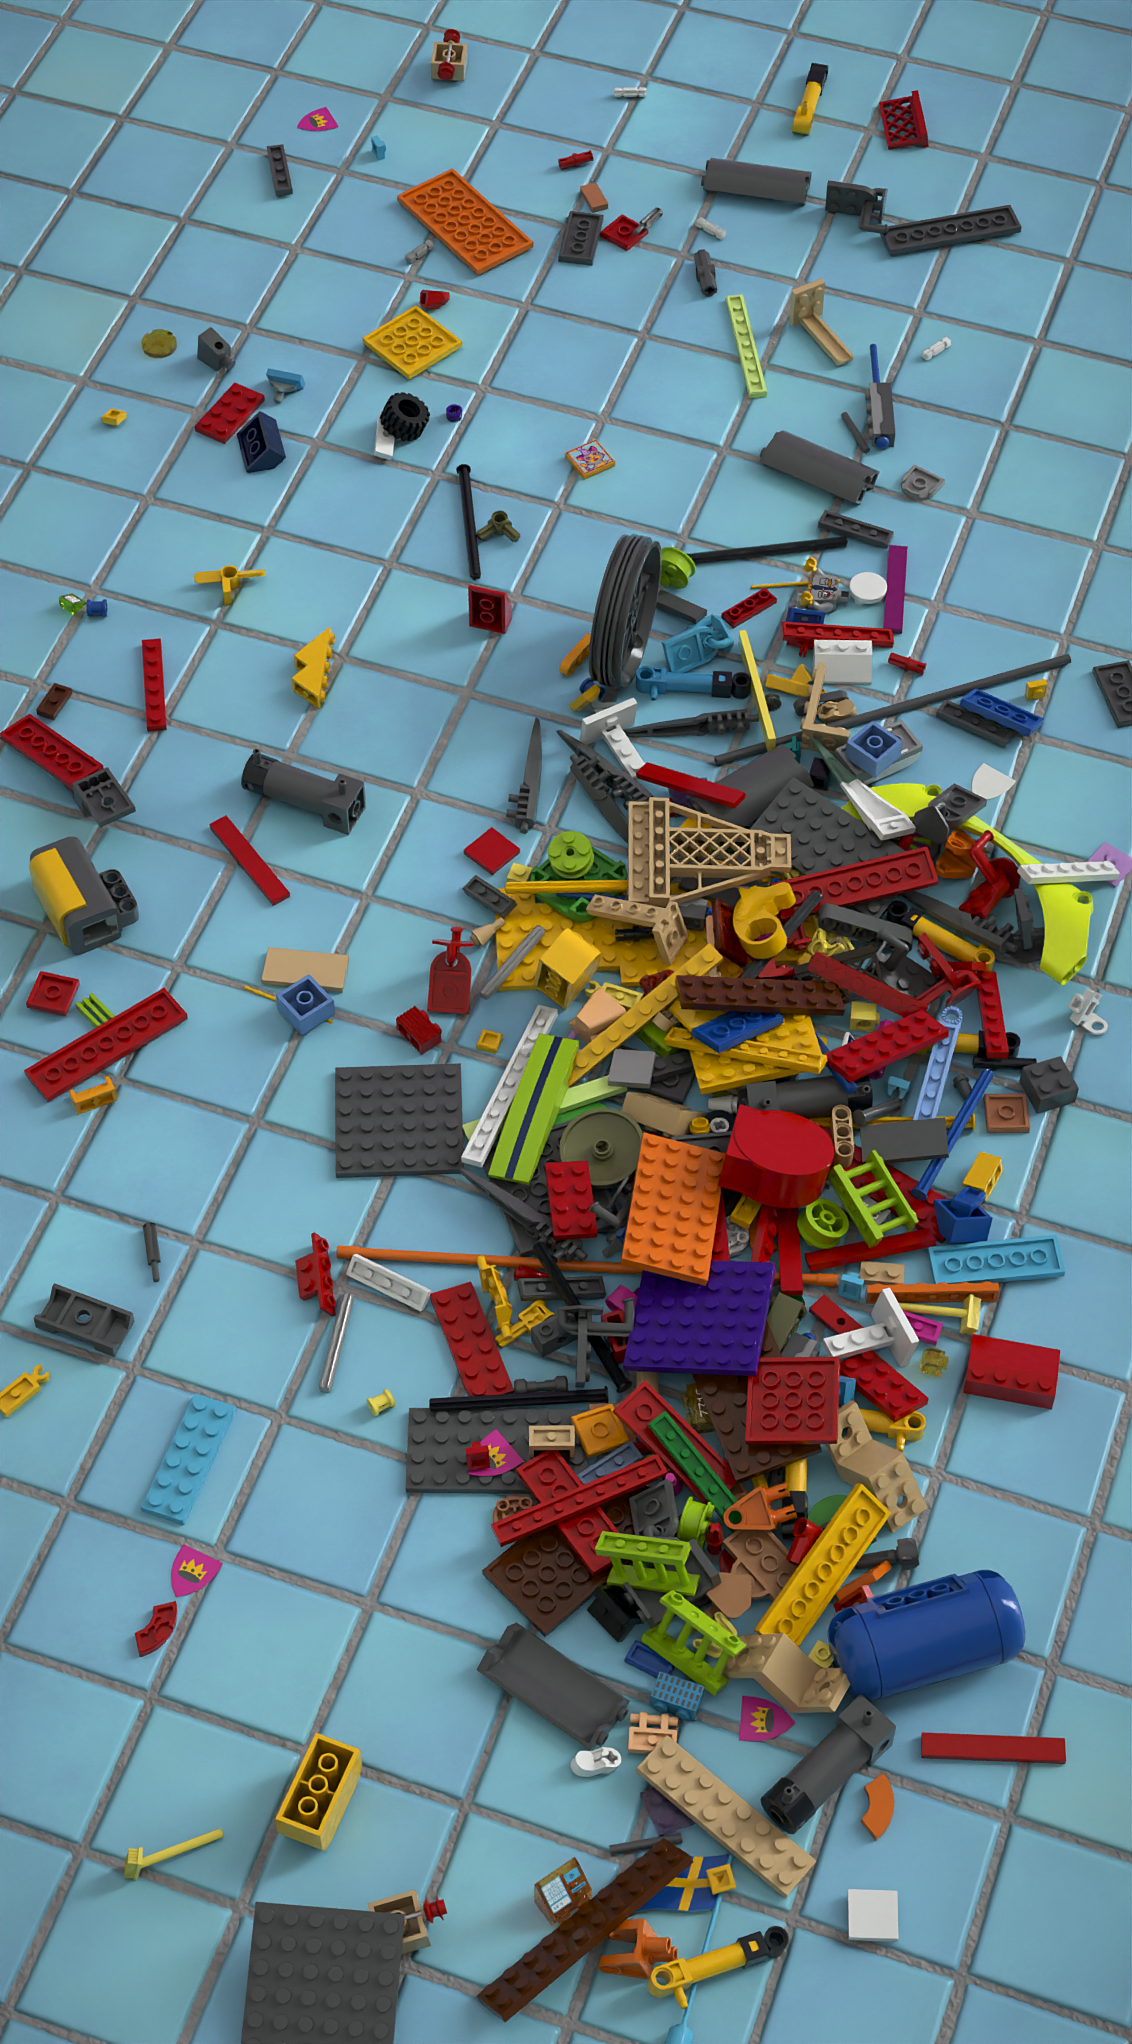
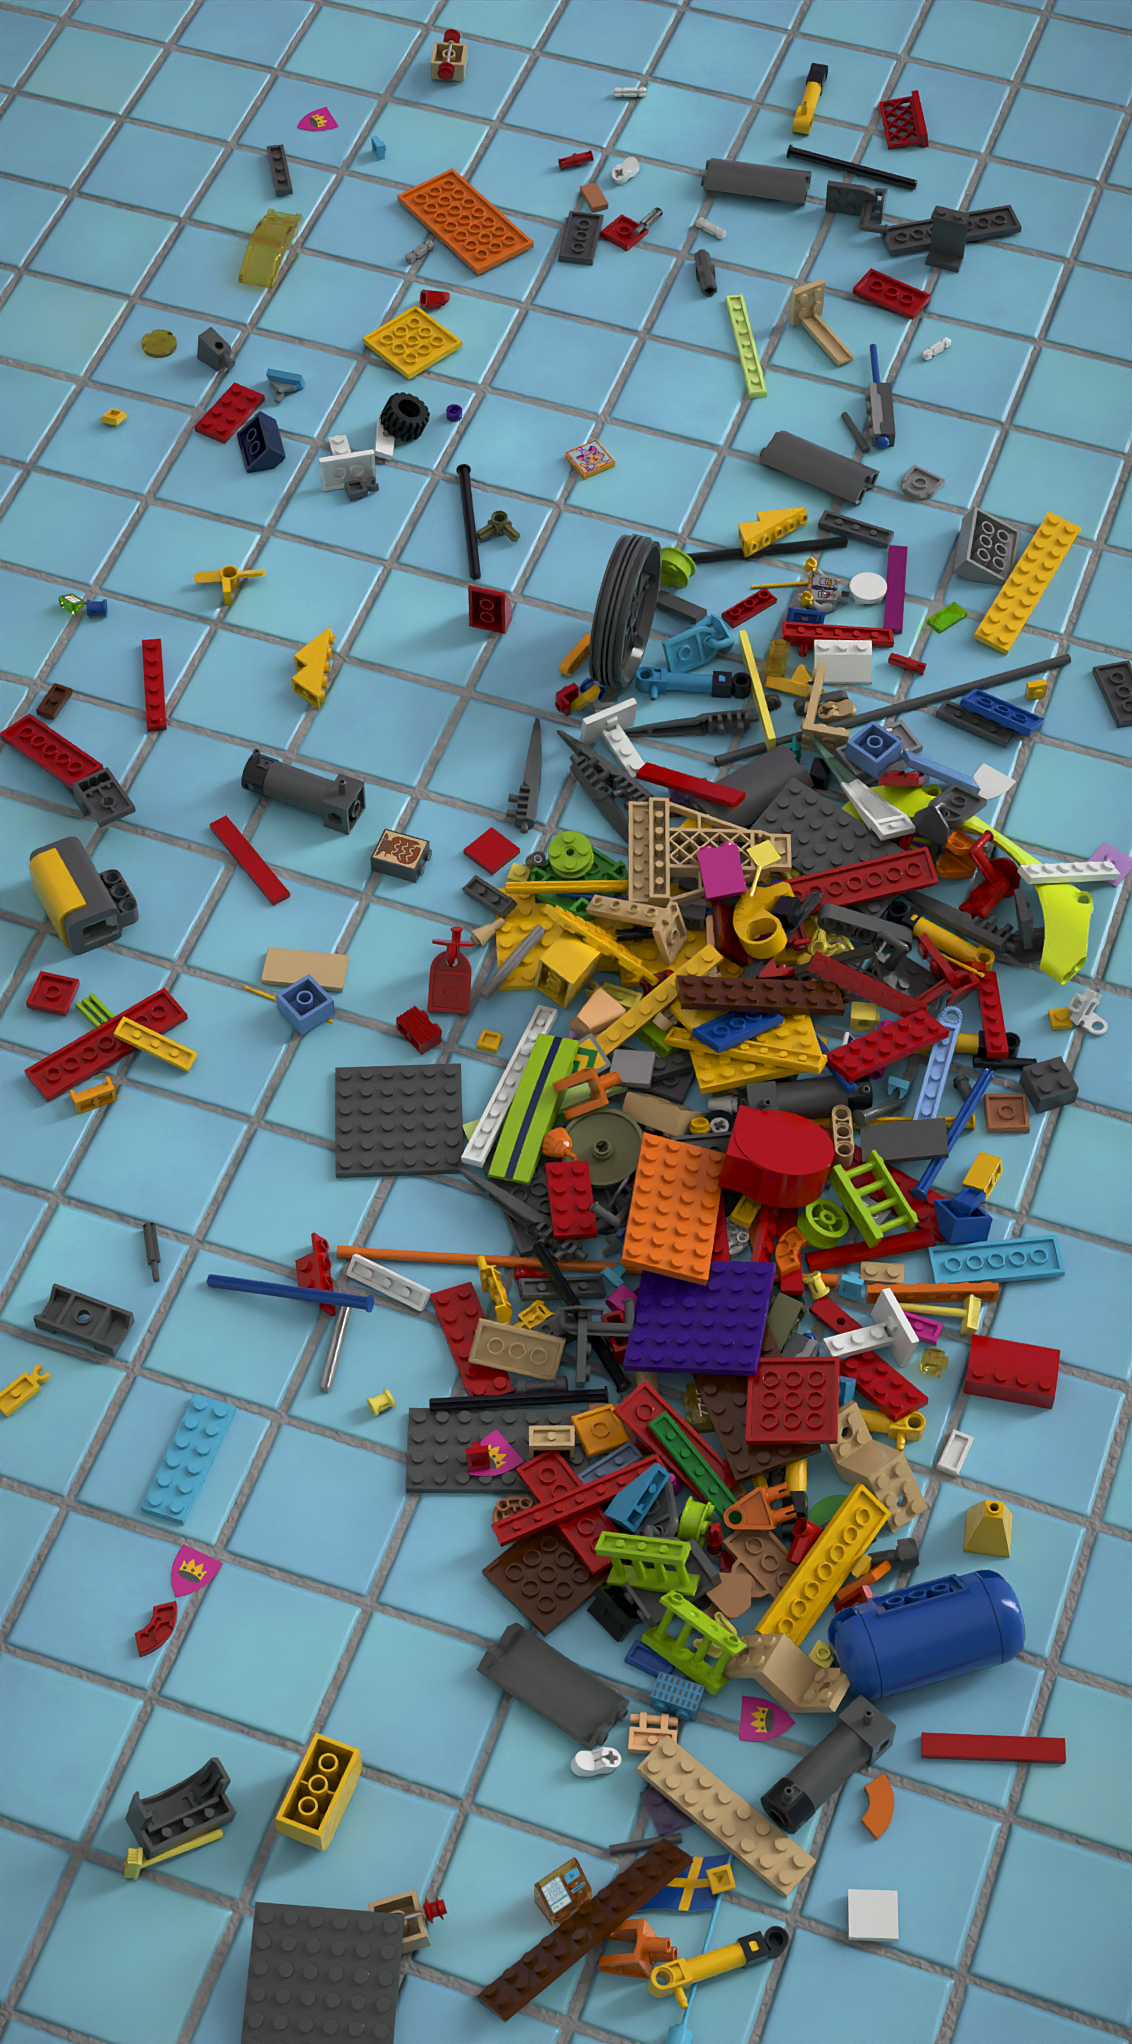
(155, 1044): none -> yellow plate
(173, 1816): none -> dark grey piece
(268, 248): none -> clear yellow windscreen
(291, 1292): none -> blue axle
(344, 465): none -> white piece
(358, 488): none -> dark grey plate
(400, 855): none -> brick
(516, 1349): none -> tan tile
(535, 859): none -> dark grey piece
(558, 1144): none -> orange piece
(565, 697): none -> red bracket
(590, 1055): none -> sticker
(597, 1087): none -> orange piece
(601, 940): none -> yellow wing
(613, 1275): none -> medium azure tile
(626, 170): none -> white piece
(636, 1498): none -> dark azure slope
(721, 871): none -> dark pink panel
(762, 855): none -> light yellow piece
(769, 527): none -> yellow slope
(777, 658): none -> clear yellow brick
(787, 1251): none -> orange tile
(788, 911): none -> black brick
(816, 1285): none -> light yellow bush
(851, 167): none -> black axle
(862, 1566): none -> yellow tile
(891, 294): none -> red plate
(900, 778): none -> red plate
(939, 771): none -> medium blue tile
(946, 617): none -> clear neon green tile
(948, 239): none -> dark grey panel
(955, 1453): none -> white tile
(963, 965): none -> yellow piece
(986, 548): none -> light grey slope
(988, 1529): none -> yellow slope
(1027, 583): none -> yellow plate
(1060, 1019): none -> yellow plate

